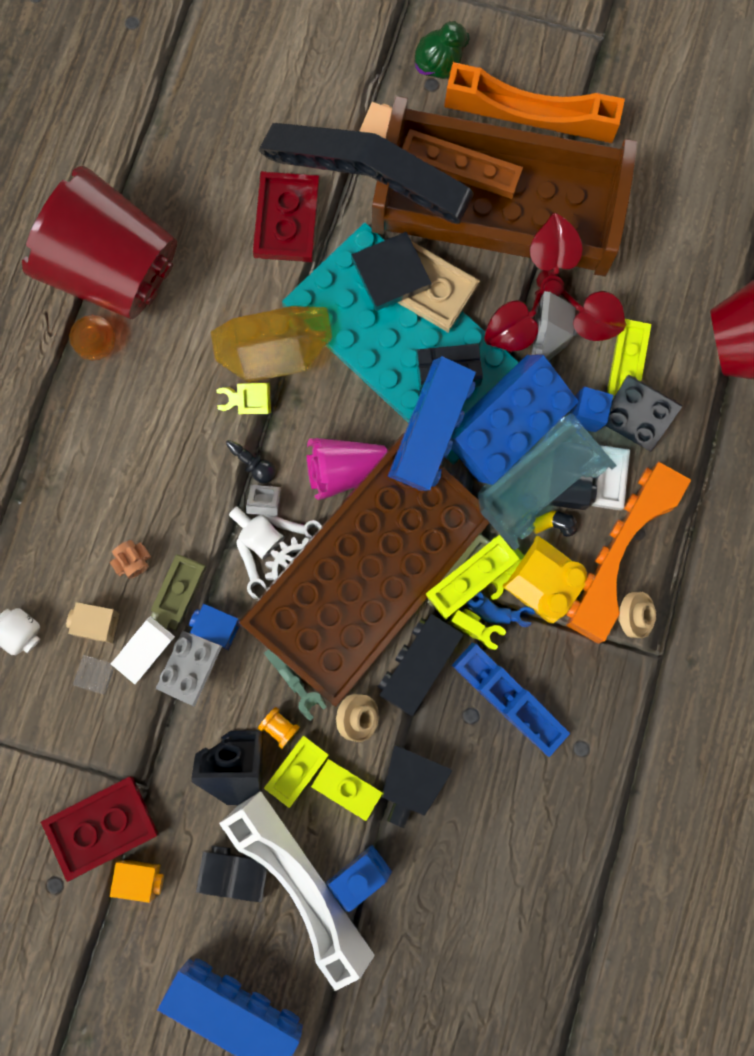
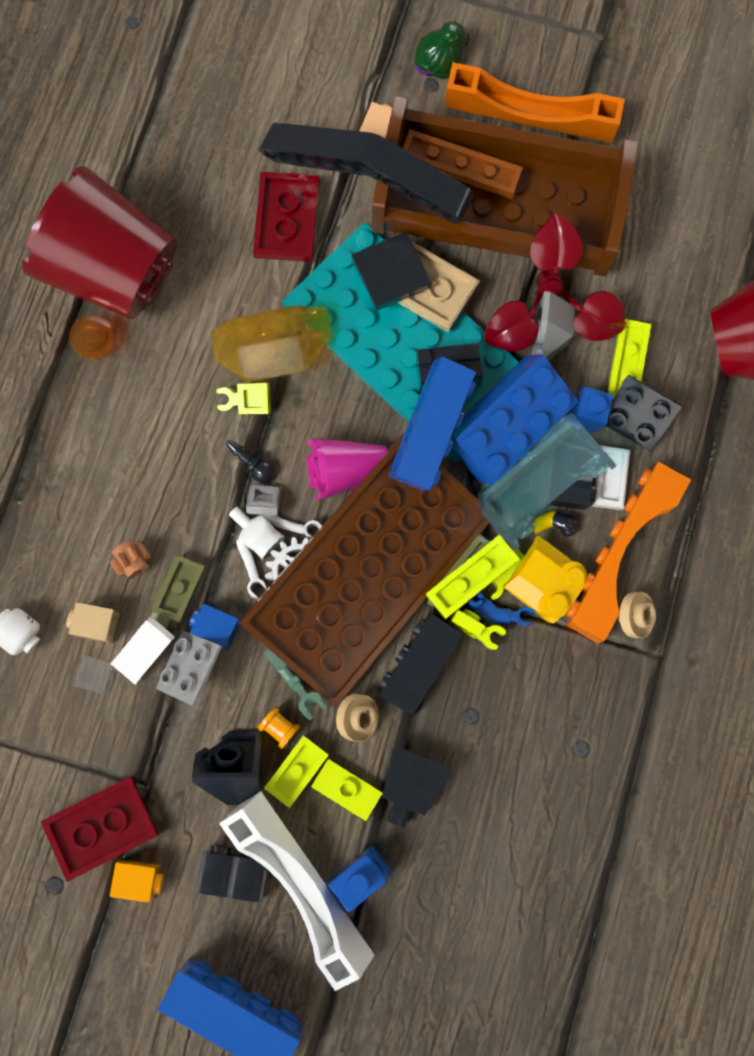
(510, 699): blue slope -> none

